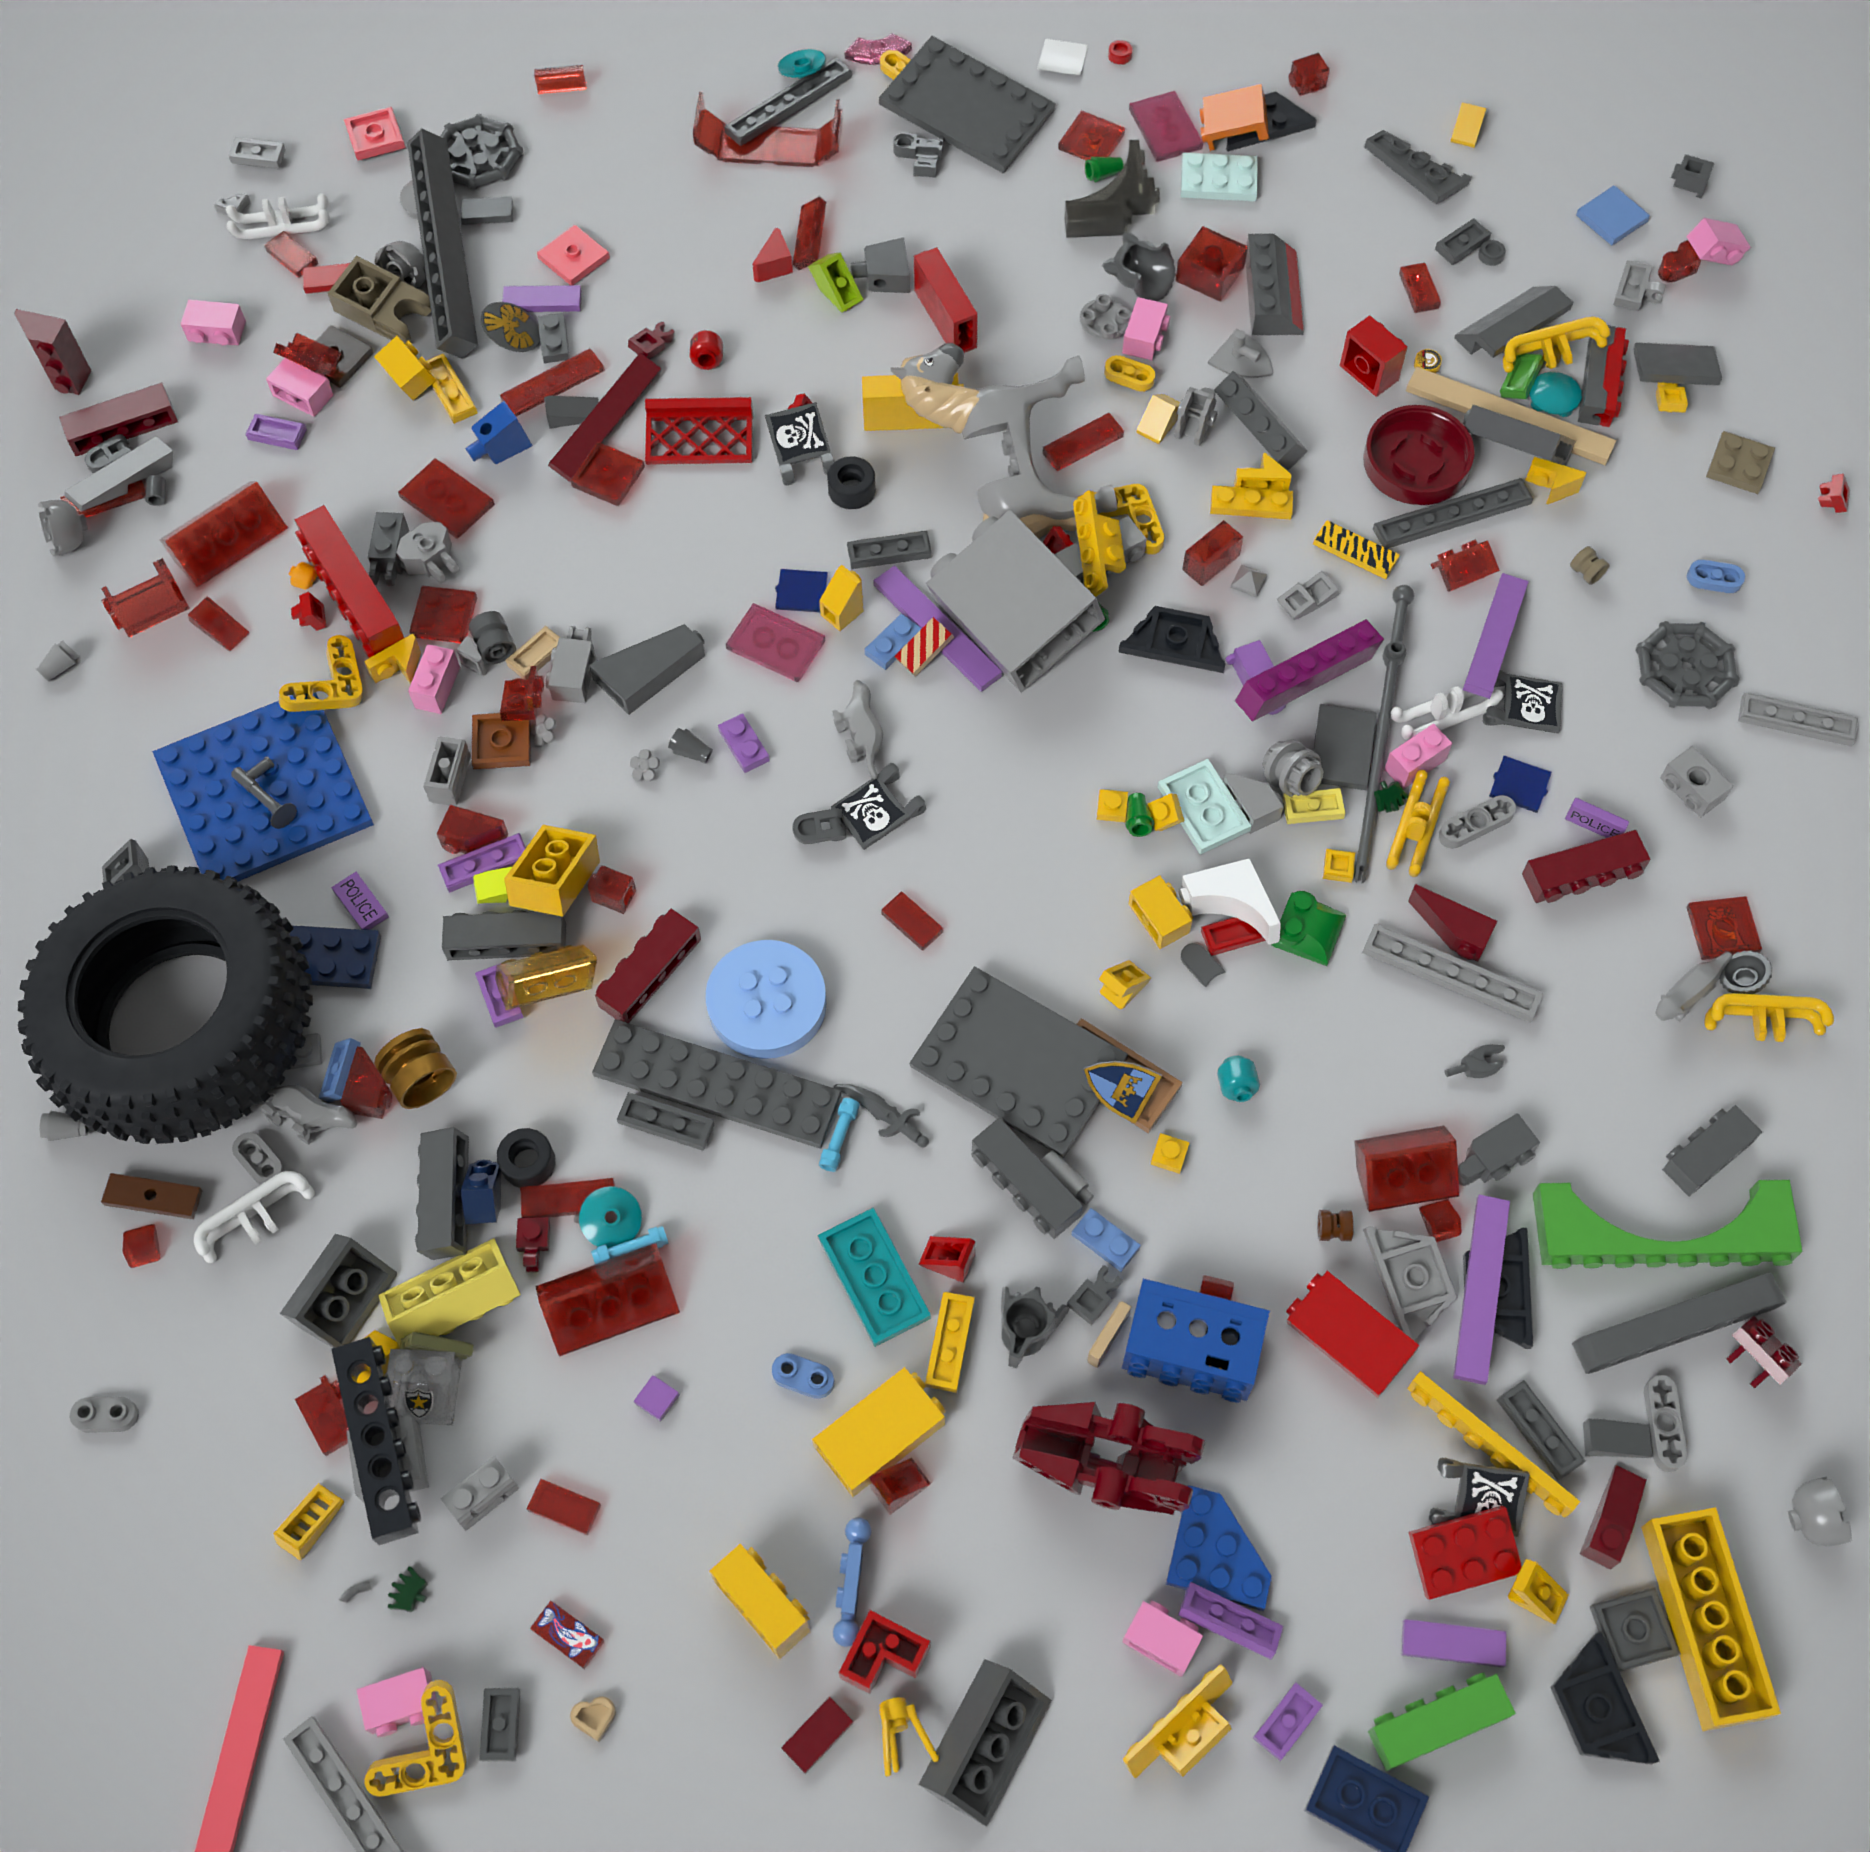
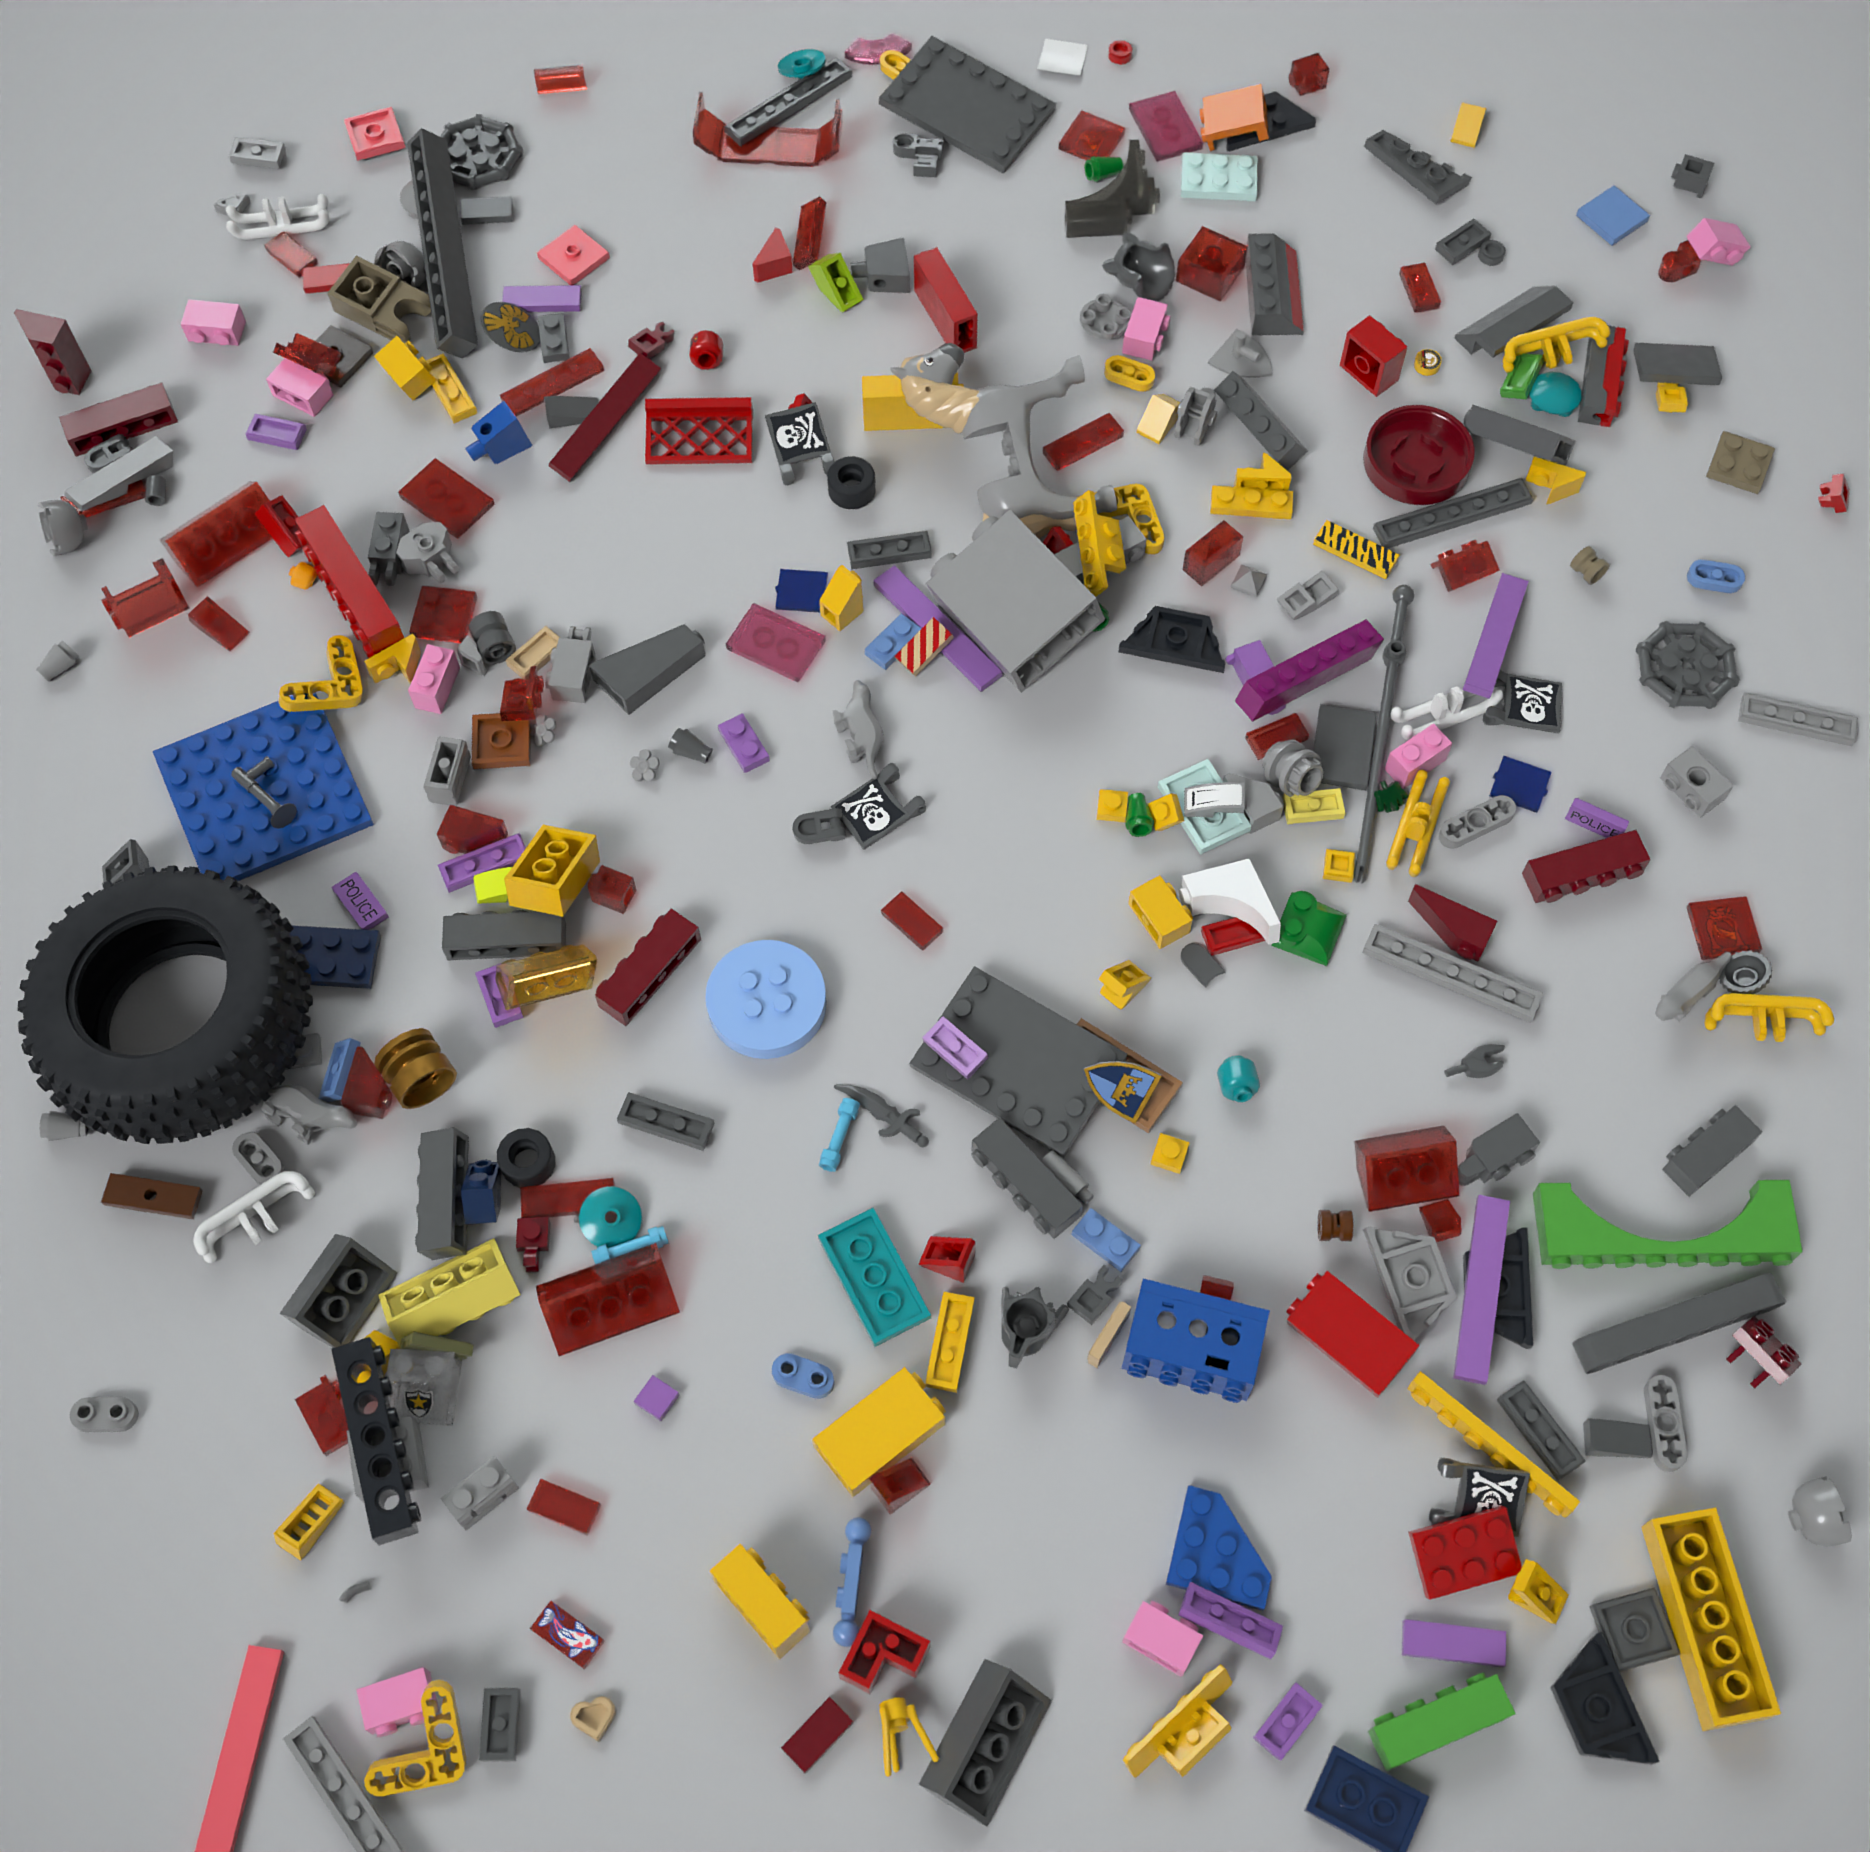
(141, 1246): clear red slope -> none
(279, 521): none -> red slope
(309, 611): red tile -> none
(409, 1592): dark green piece -> none
(607, 474): clear red plate -> none
(717, 1083): dark grey plate -> none
(955, 1047): none -> lavender plate
(1059, 1445): dark red piece -> none
(1214, 797): none -> slope
(1281, 730): none -> clear red tile
(1462, 397): tan tile -> none
(1614, 1518): dark red slope -> none
(1635, 285): light grey plate -> none

